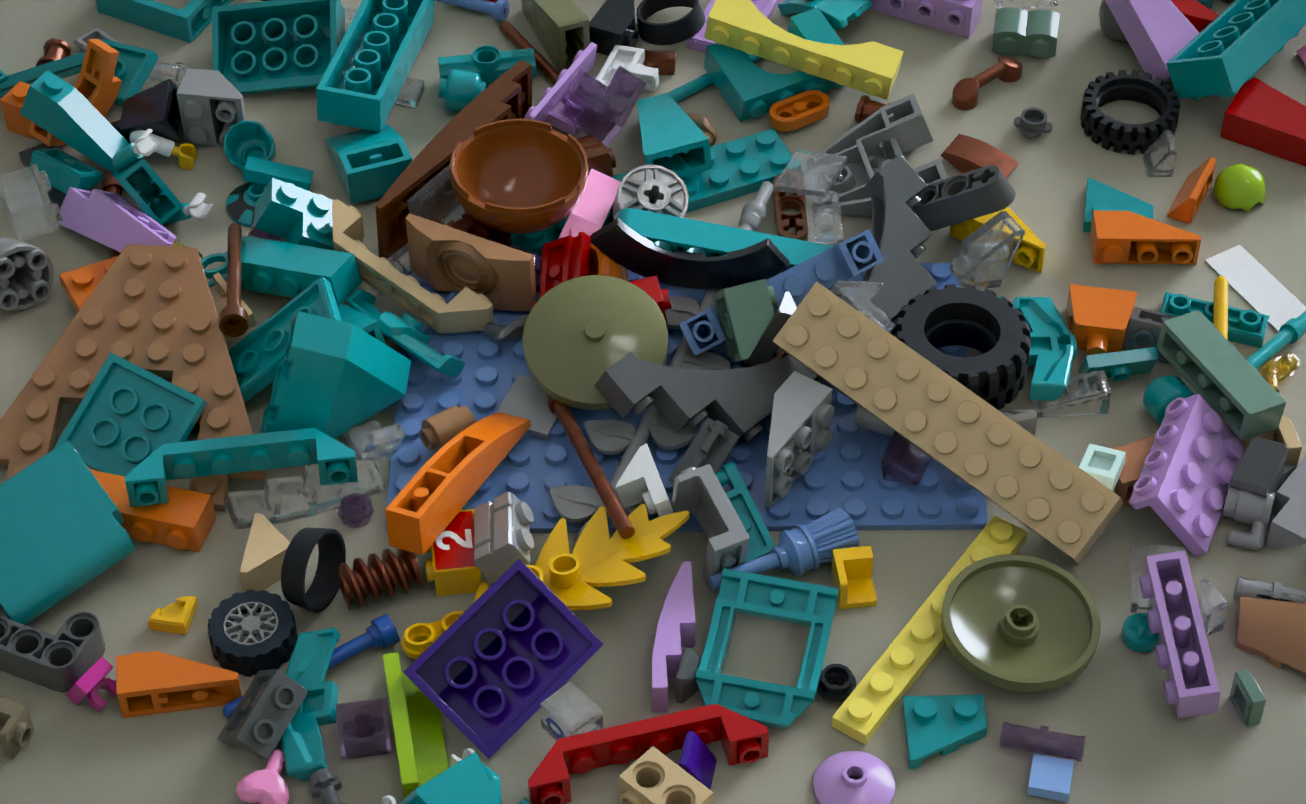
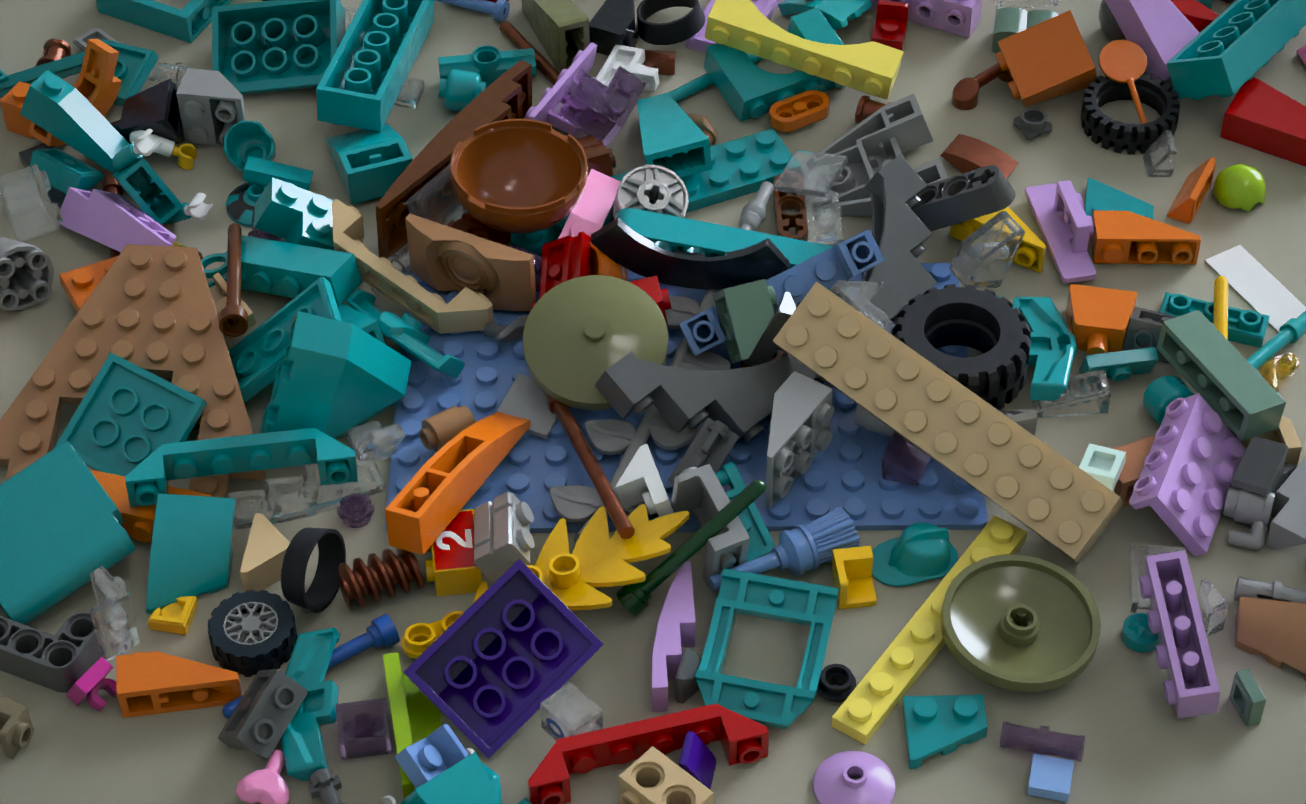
(112, 615): none -> clear bracket
(189, 548): none -> teal slope
(431, 755): none -> medium blue bracket
(636, 596): none -> dark green piece
(891, 24): none -> red bracket
(915, 556): none -> teal piece
(1046, 60): none -> orange slope
(1064, 228): none -> lavender bracket
(1125, 63): none -> orange piece

